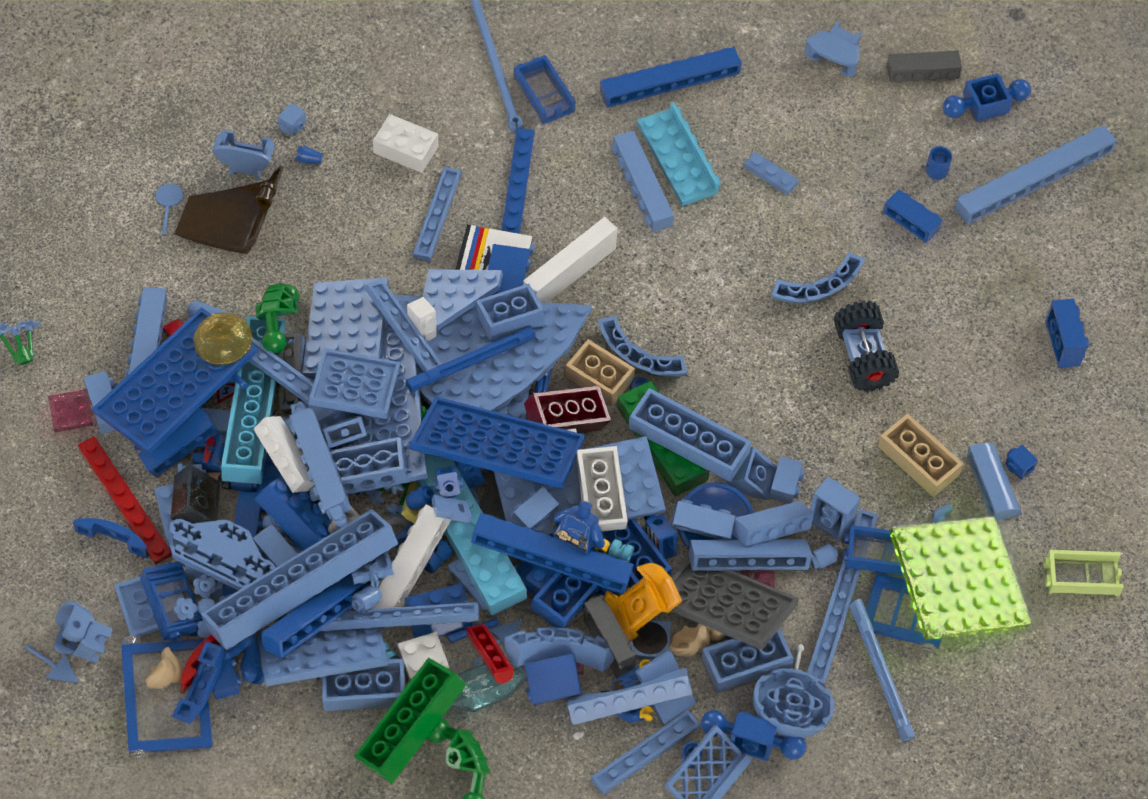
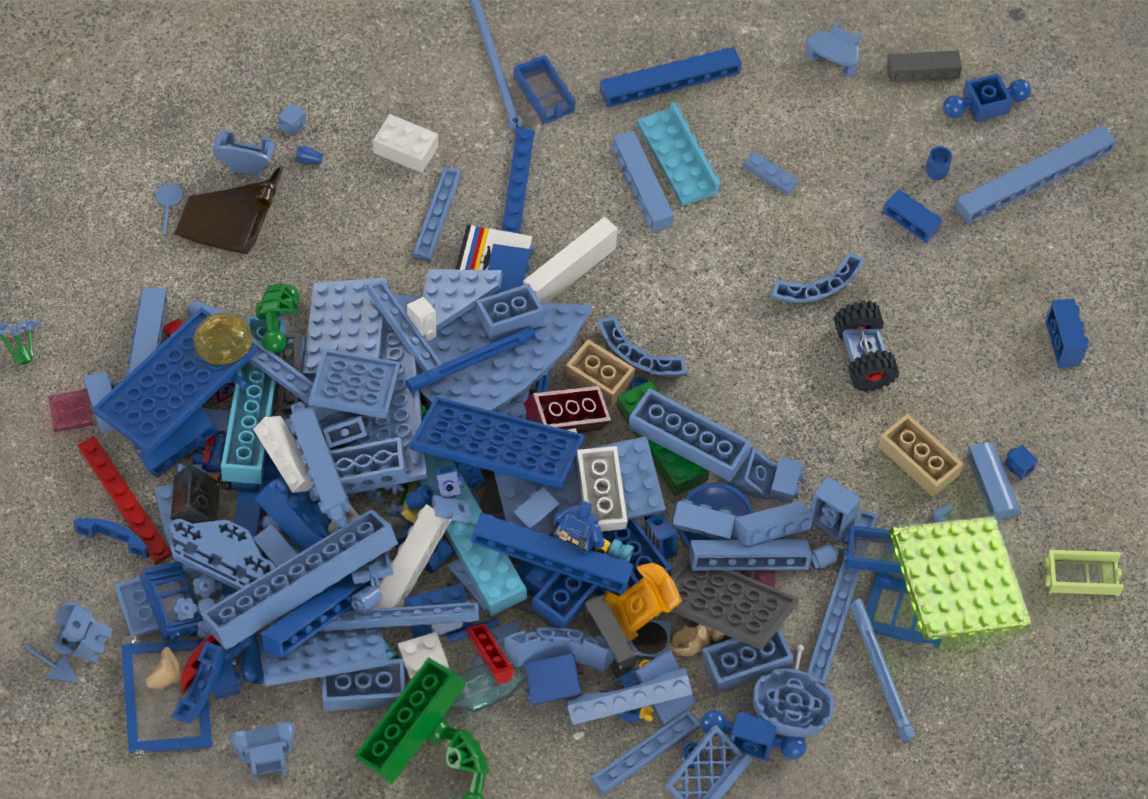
(265, 747): none -> medium blue piece

